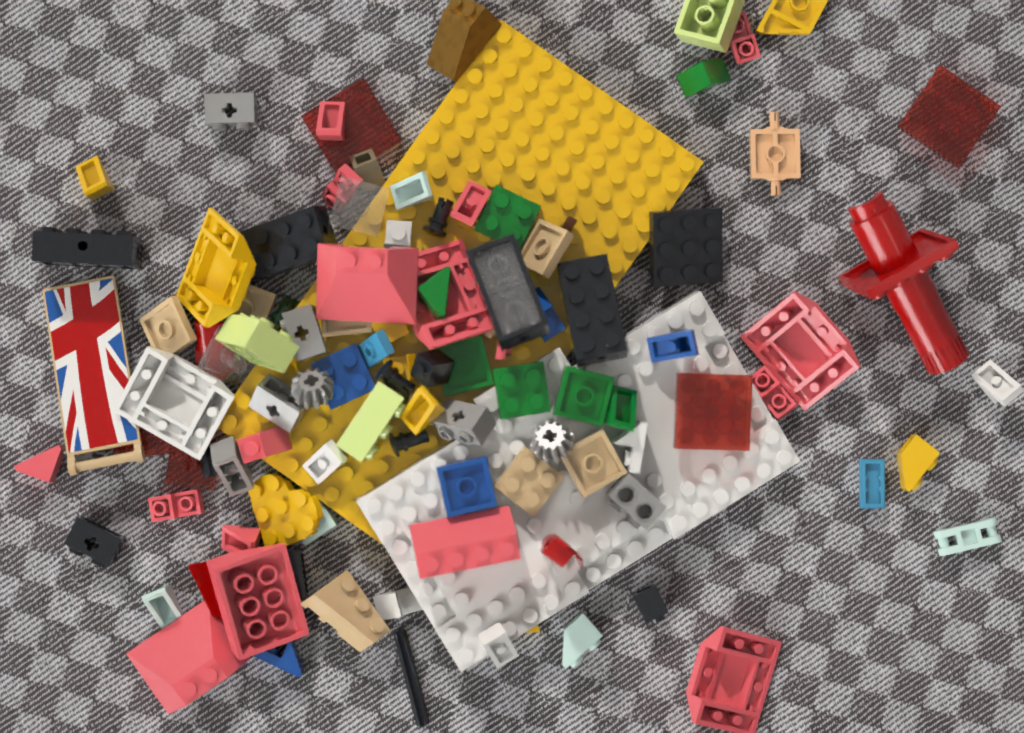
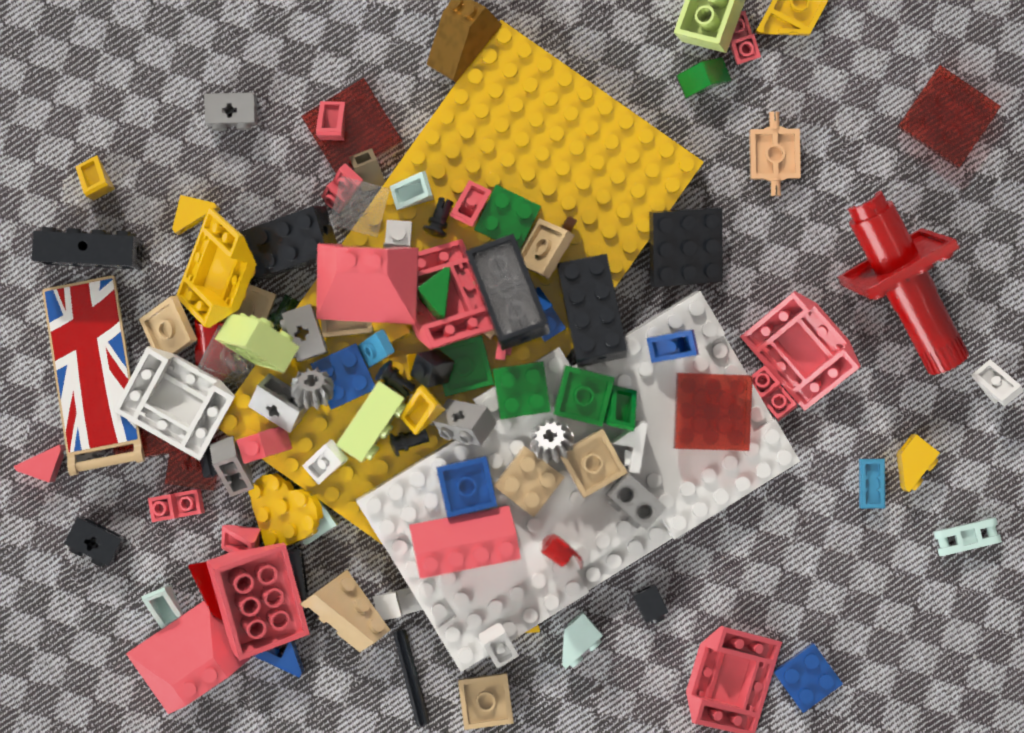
(190, 213): none -> yellow slope
(485, 701): none -> tan plate
(807, 677): none -> blue plate

